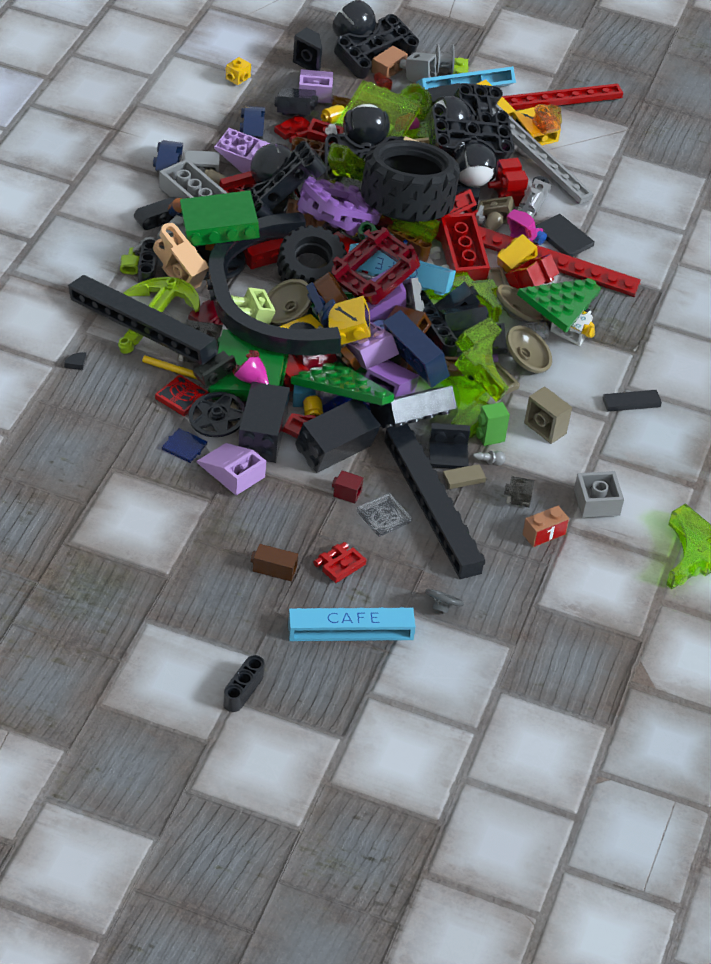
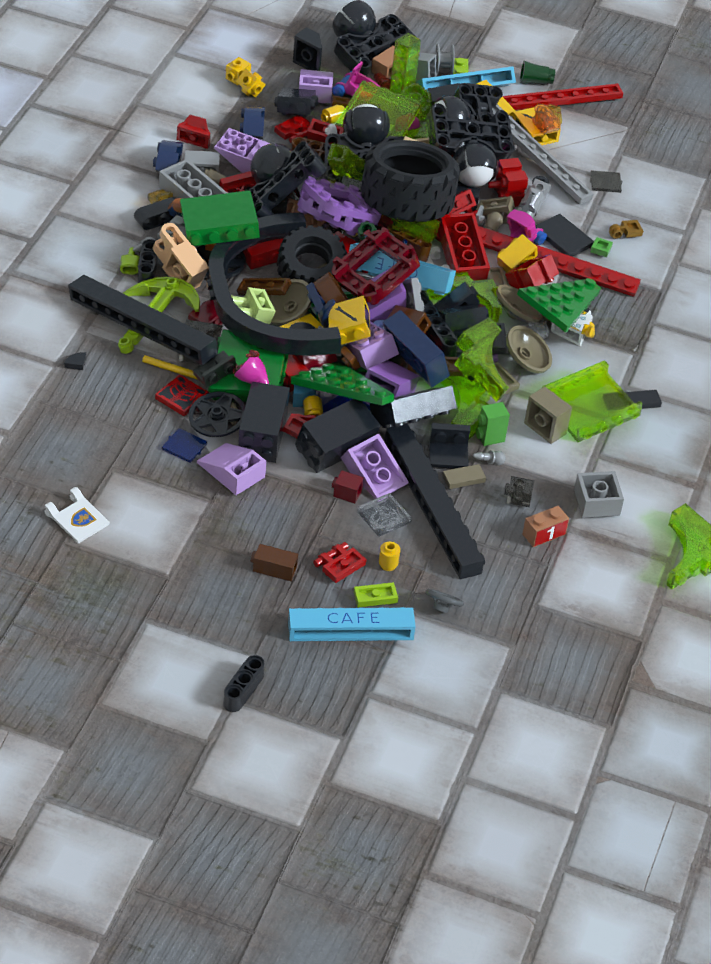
(78, 519): none -> white flag
(159, 195): none -> clear yellow bracket
(194, 131): none -> red slope
(250, 83): none -> yellow brick
(272, 286): none -> reddish brown tile
(351, 82): none -> dark pink piece
(375, 594): none -> lime plate
(377, 466): none -> lavender slope
(389, 556): none -> yellow brick
(404, 62): none -> clear neon green brick
(536, 73): none -> dark green plant
(595, 401): none -> clear neon green panel
(601, 247): none -> bright green plate
(606, 181): none -> clear smoke piece
(630, 228): none -> pearl gold plate

